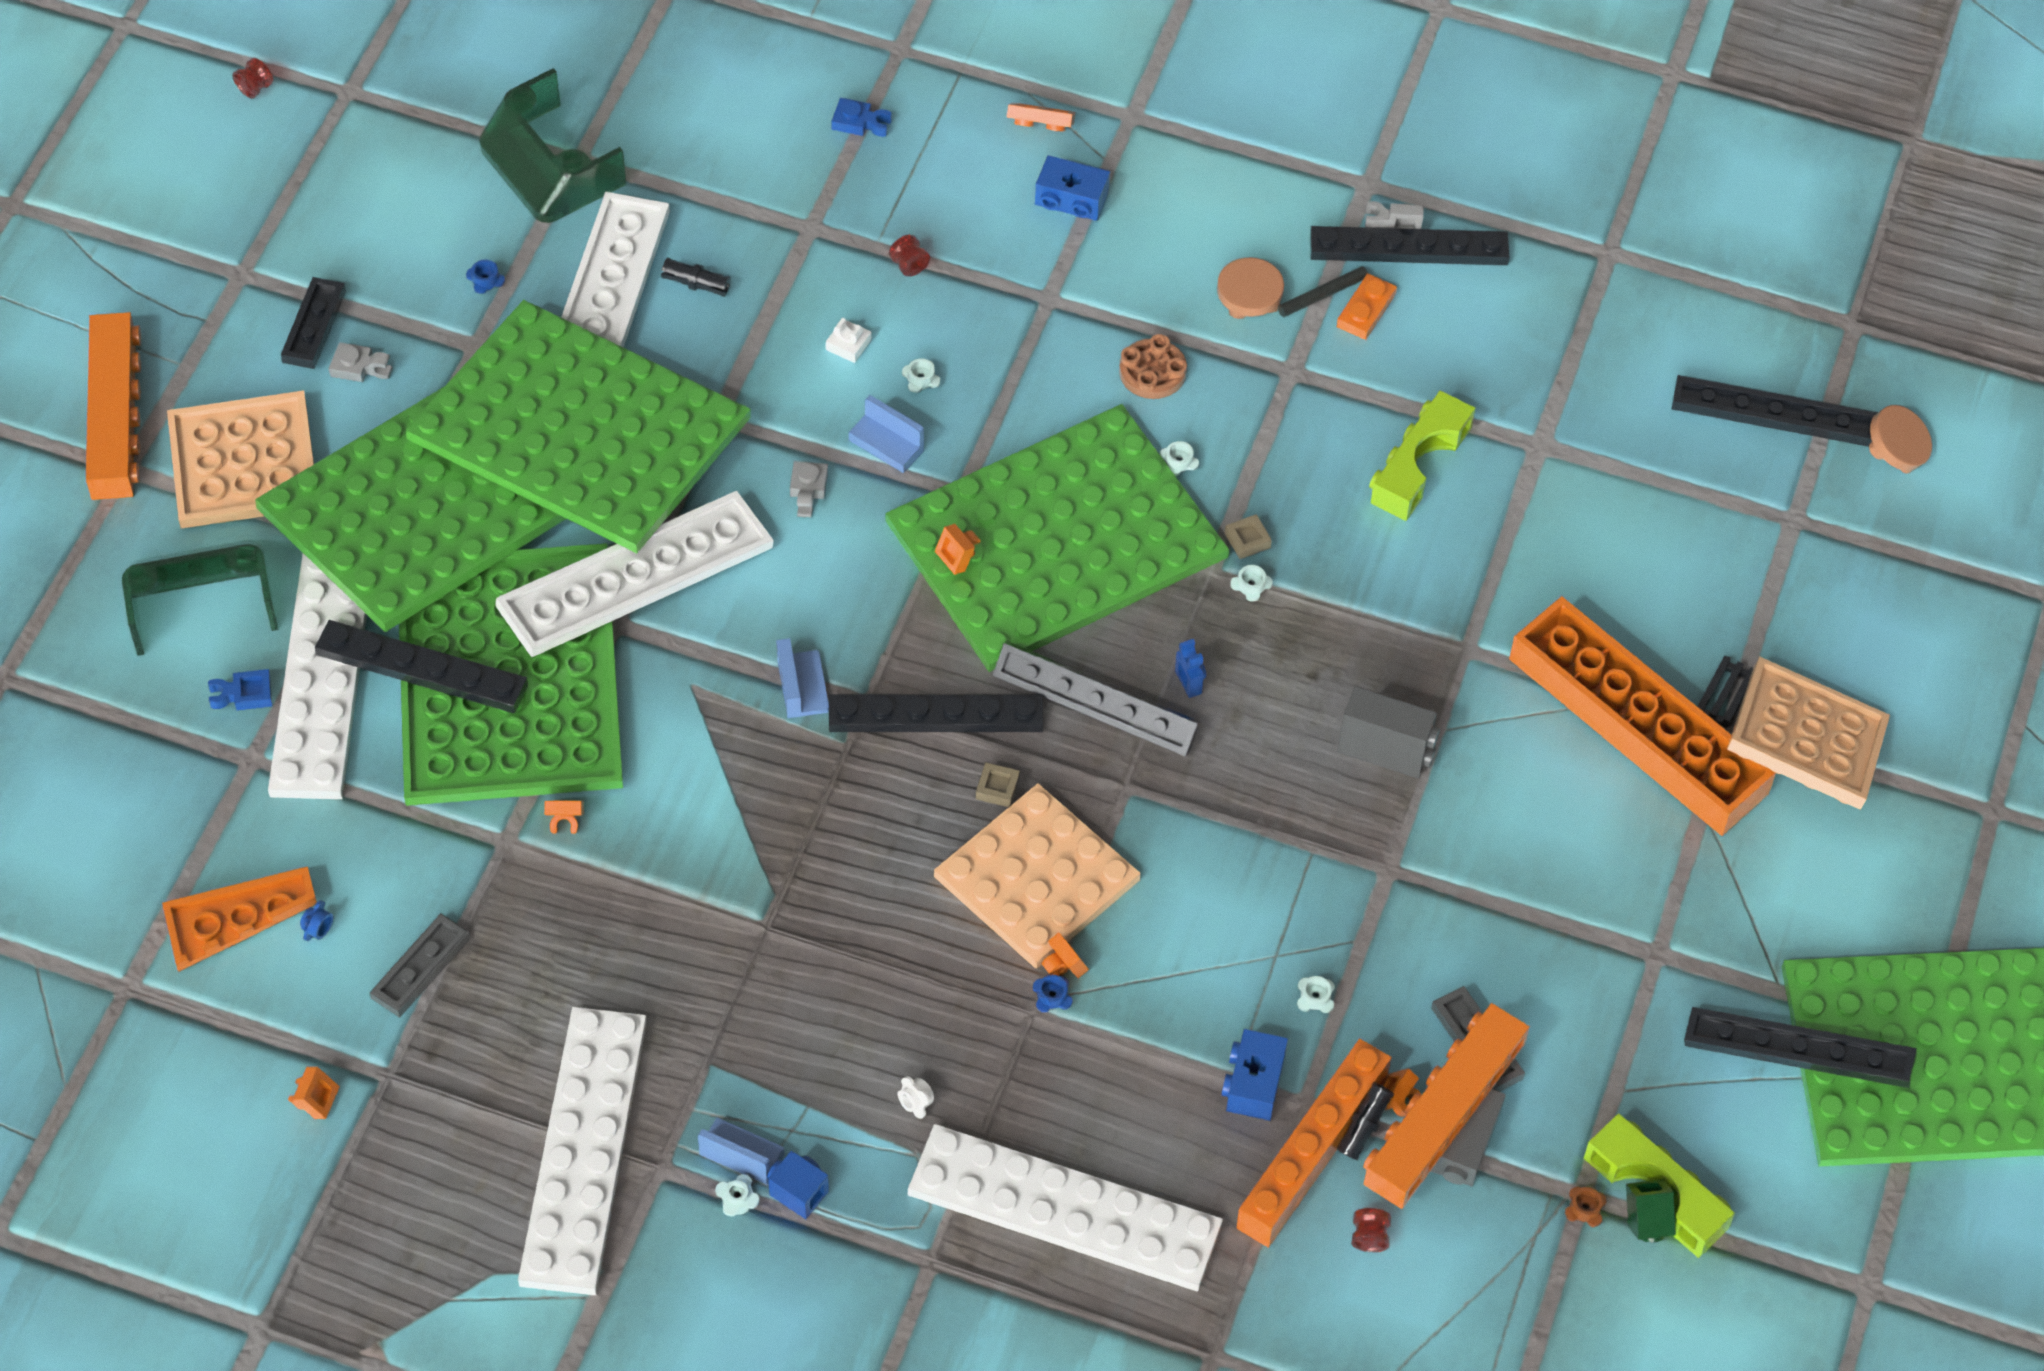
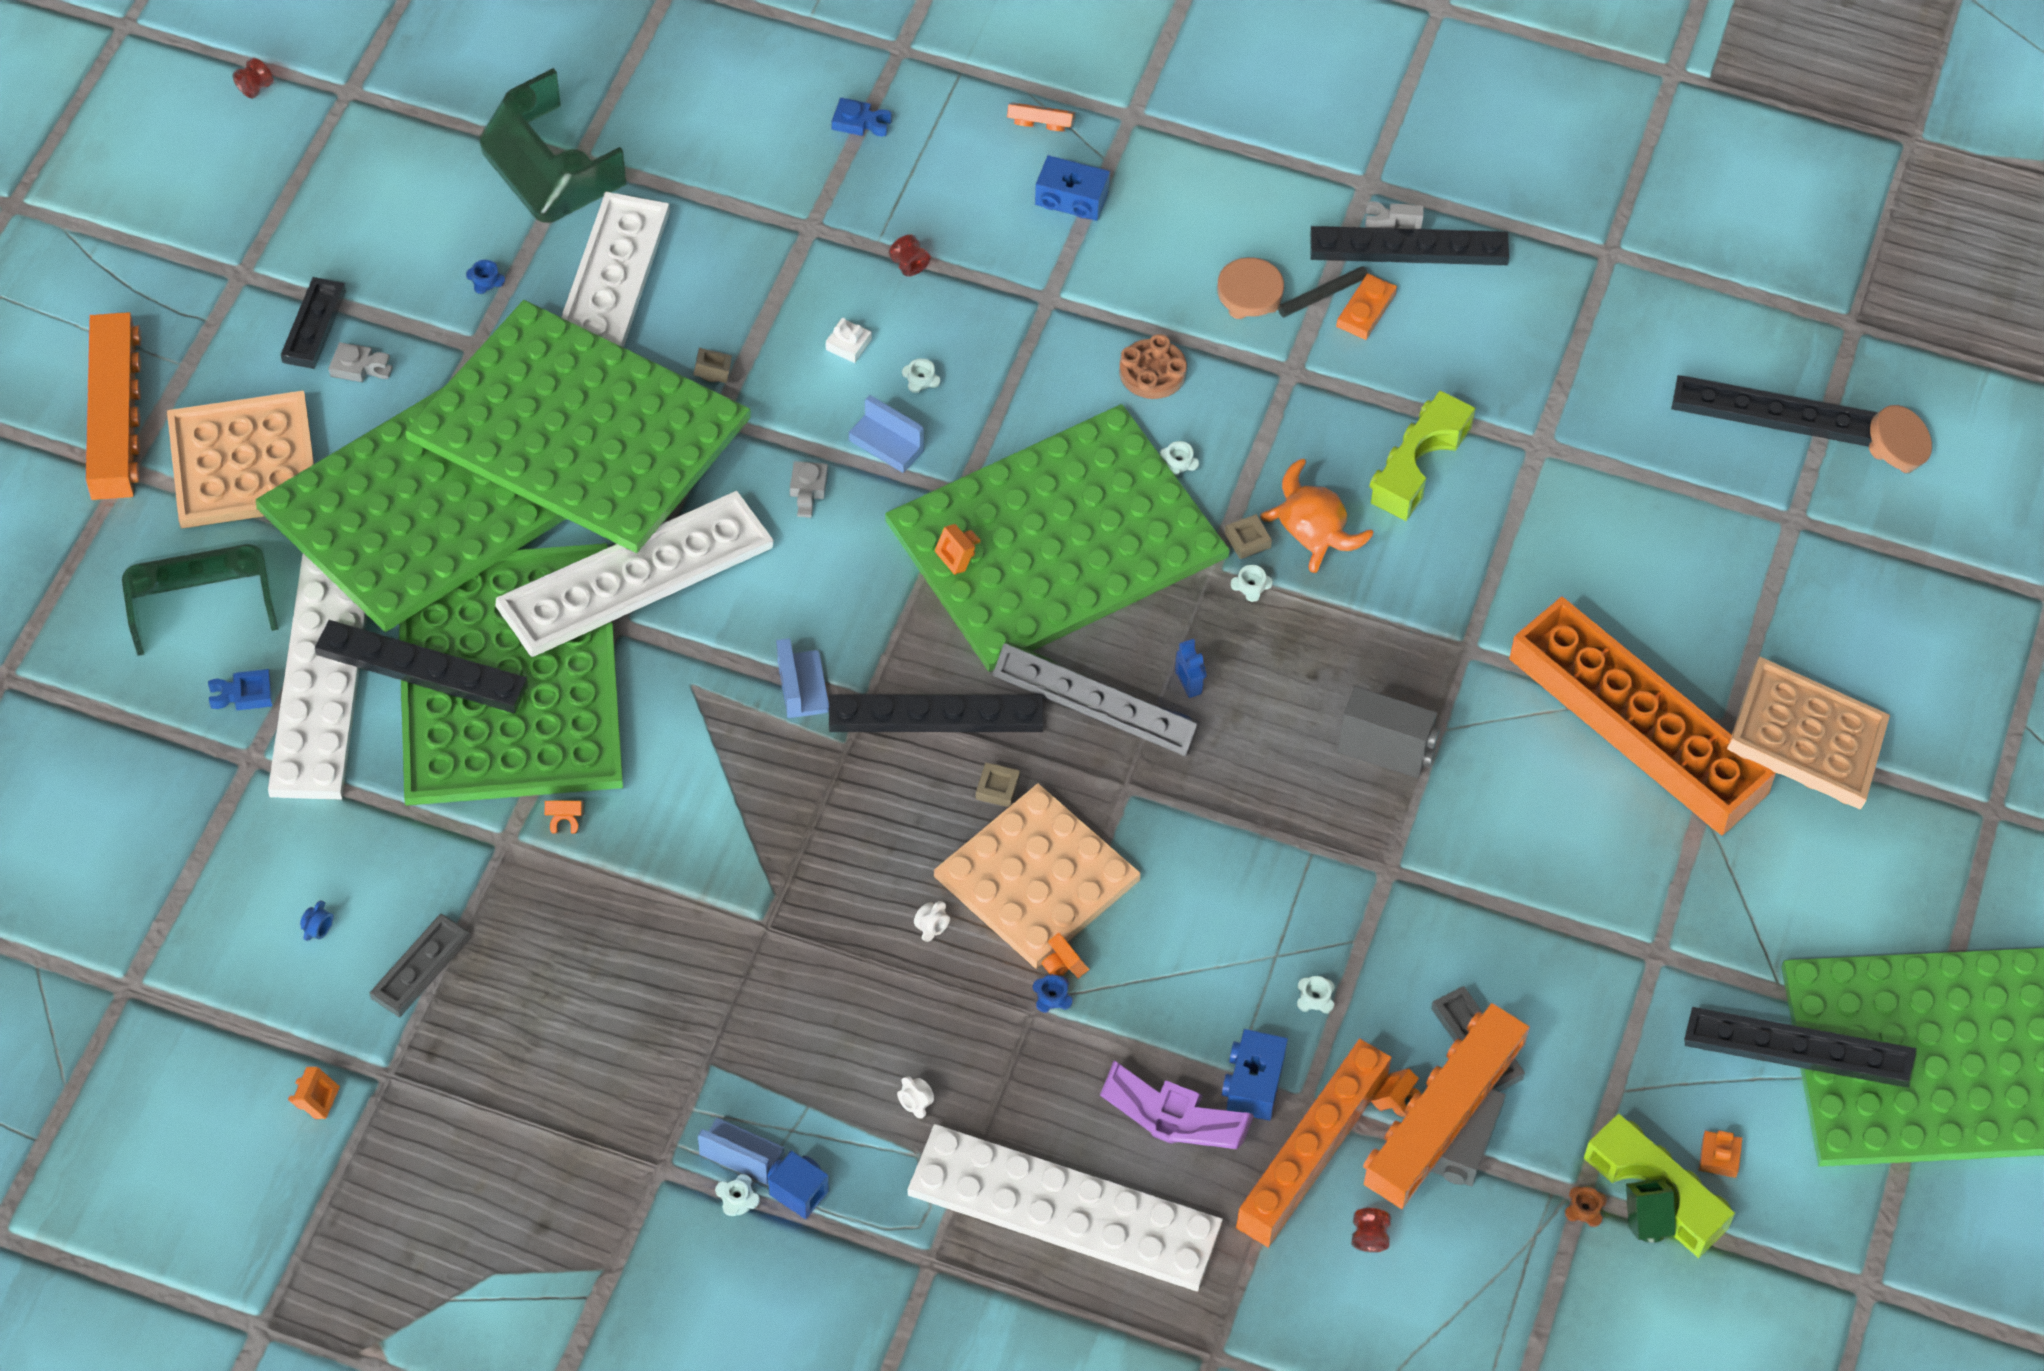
(227, 915): orange wing -> none
(583, 1151): white plate -> none
(695, 277): black pin -> none
(712, 365): none -> dark tan plate
(931, 920): none -> white plate
(1174, 1111): none -> medium lavender plate
(1314, 517): none -> orange piece
(1365, 1121): black pin -> none
(1720, 1153): none -> orange tile
(1735, 670): black tile -> none

